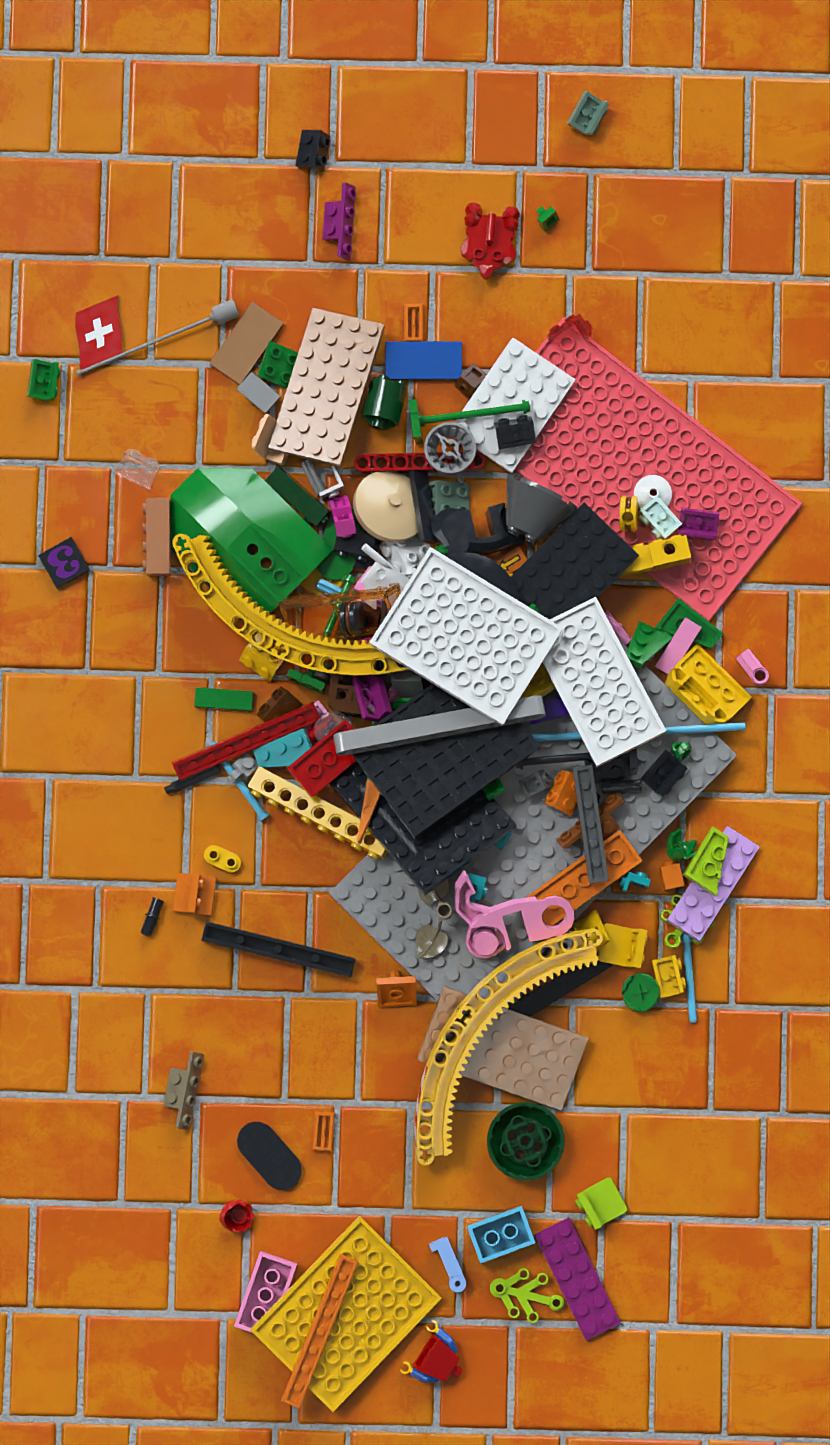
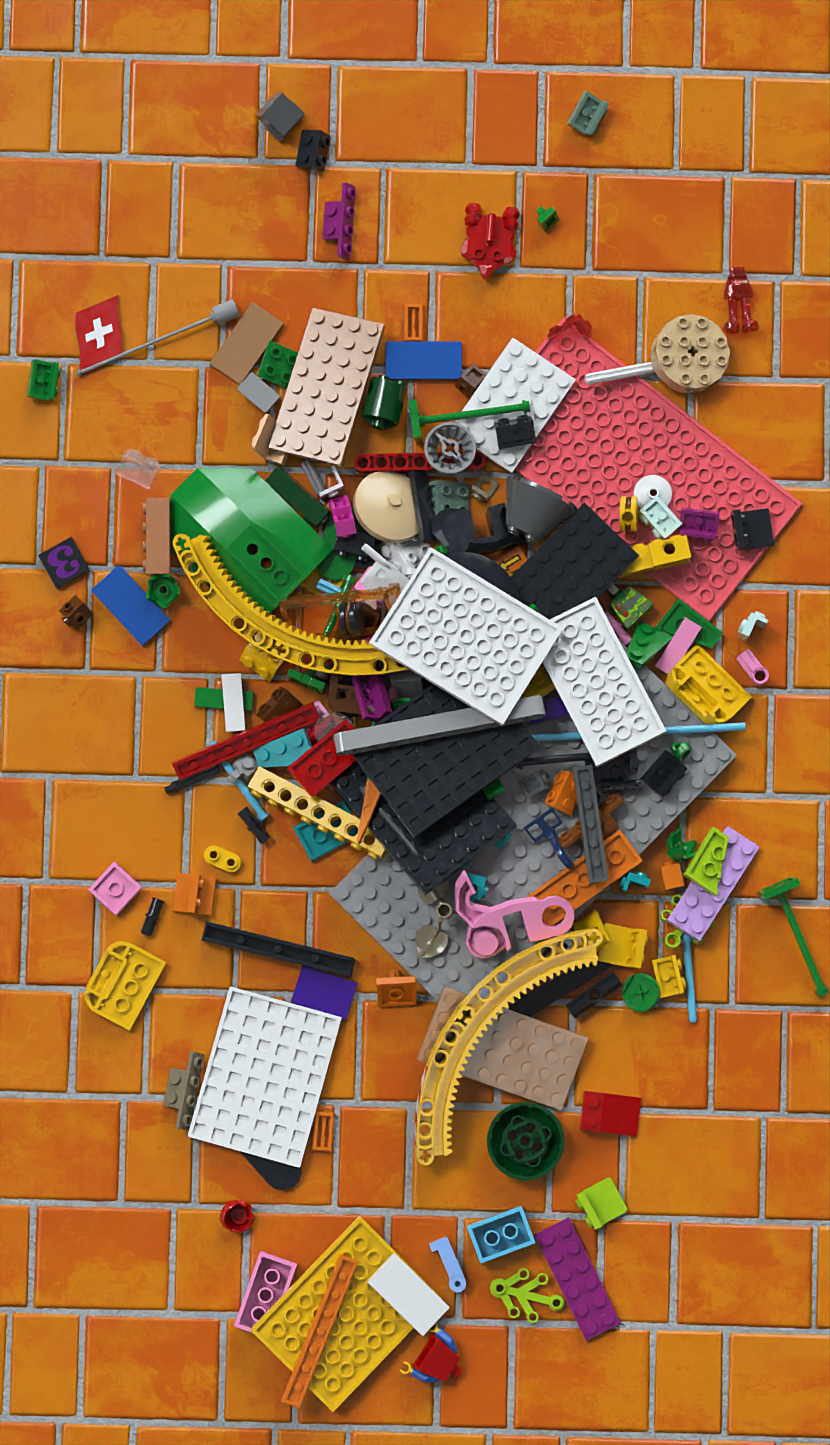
(75, 612): none -> reddish brown brick
(115, 888): none -> bright pink plate
(122, 982): none -> yellow plate
(130, 606): none -> blue tile
(155, 595): none -> green piece
(233, 702): none -> white tile
(254, 825): none -> black pin
(264, 1077): none -> white plate
(279, 115): none -> dark grey plate
(317, 842): none -> teal tile
(324, 992): none -> dark purple tile
(408, 1294): none -> white tile
(480, 495): none -> dark tan bracket
(549, 833): none -> dark blue piece
(603, 987): none -> black piece
(610, 1113): none -> red slope
(619, 373): none -> white axle
(628, 605): none -> torso
(677, 366): none -> tan brick
(738, 289): none -> clear red piece
(747, 625): none -> light aqua bracket
(752, 529): none -> black bracket
(779, 890): none -> green tile

